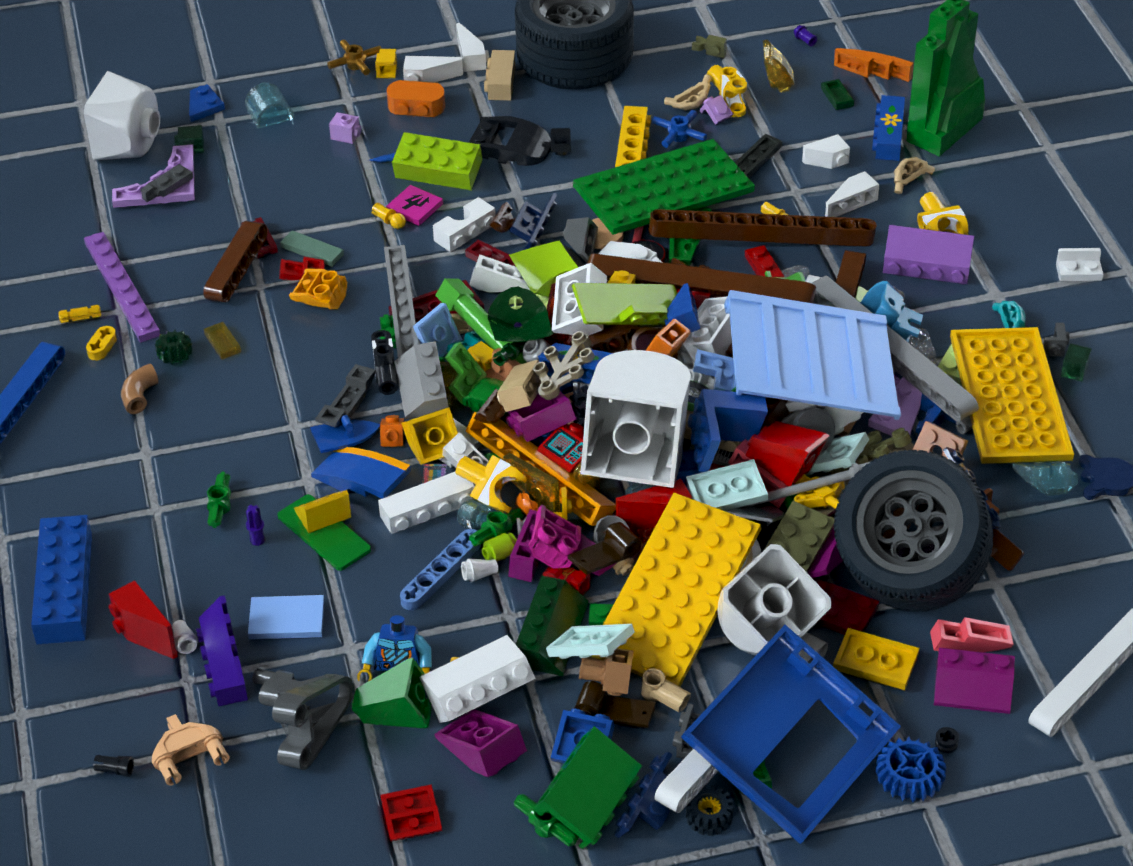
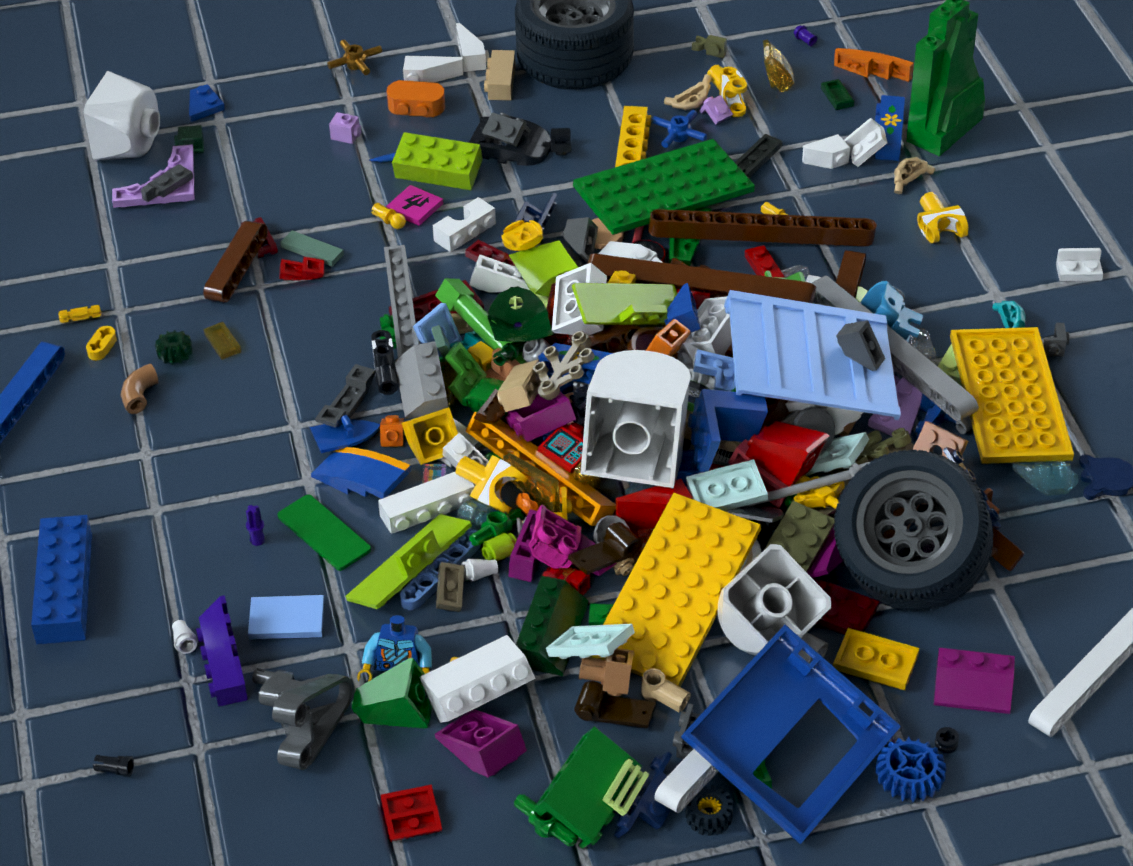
(122, 287): medium lavender plate -> none
(141, 620): red slope -> none
(183, 743): light nougat connector -> none
(218, 499): green axle -> none
(267, 105): clear light blue brick -> none
(320, 289): light orange slope -> none
(324, 511): yellow slope -> none
(386, 63): yellow window -> none
(408, 561): none -> lime bracket
(441, 341): none -> sand green tile
(450, 587): none -> dark tan plate
(503, 219): reddish brown plate -> none
(505, 128): none -> dark grey bracket
(521, 235): none -> yellow tile
(573, 727): blue plate -> none
(635, 772): none -> yellowish green tile
(852, 194): white slope -> none
(861, 344): none -> dark grey slope
(866, 141): none -> white bracket
(928, 254): medium lavender slope -> none
(971, 635): coral slope -> none
(1076, 362): clear green brick -> none

